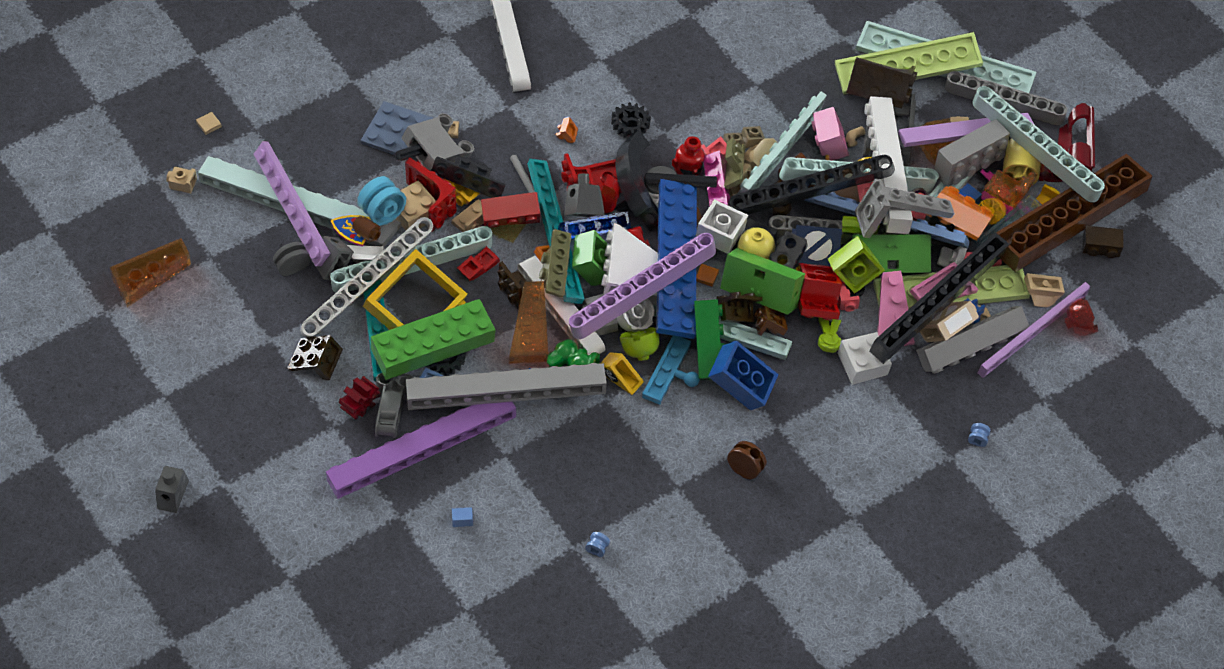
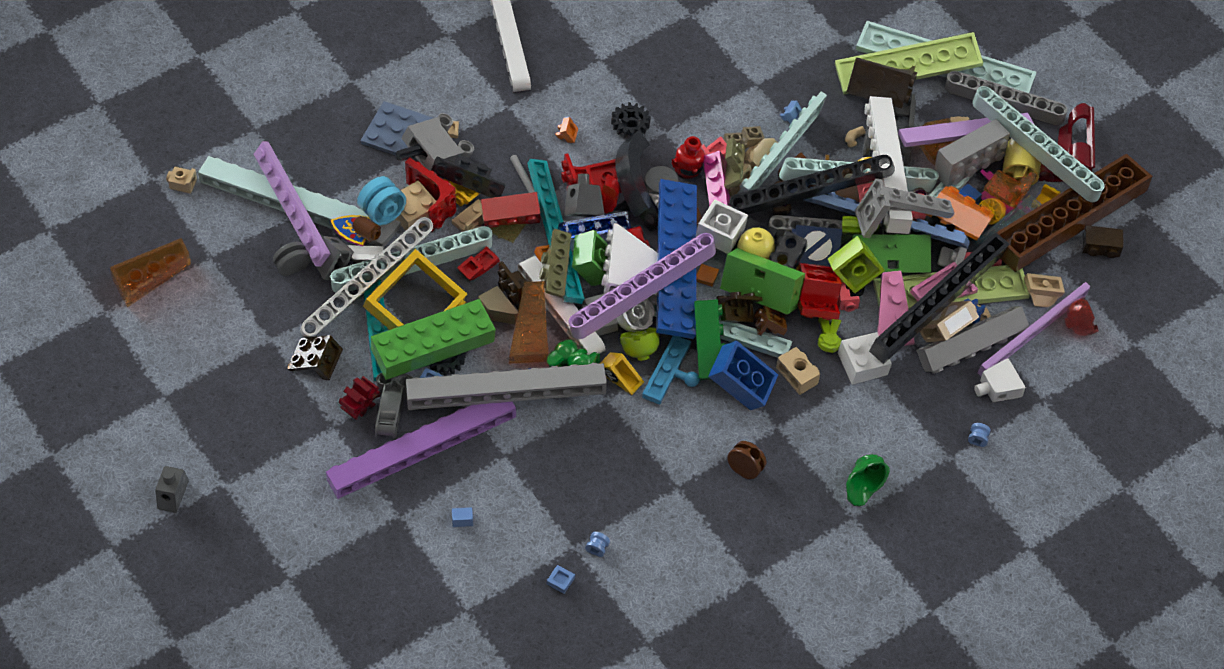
(208, 123): tan tile -> none
(498, 306): none -> dark tan slope
(560, 579): none -> medium blue plate
(694, 180): black axle -> none
(791, 112): none -> medium blue tile
(800, 380): none -> tan brick
(829, 134): bright pink brick -> none
(866, 478): none -> green hair
(1001, 382): none -> white torso

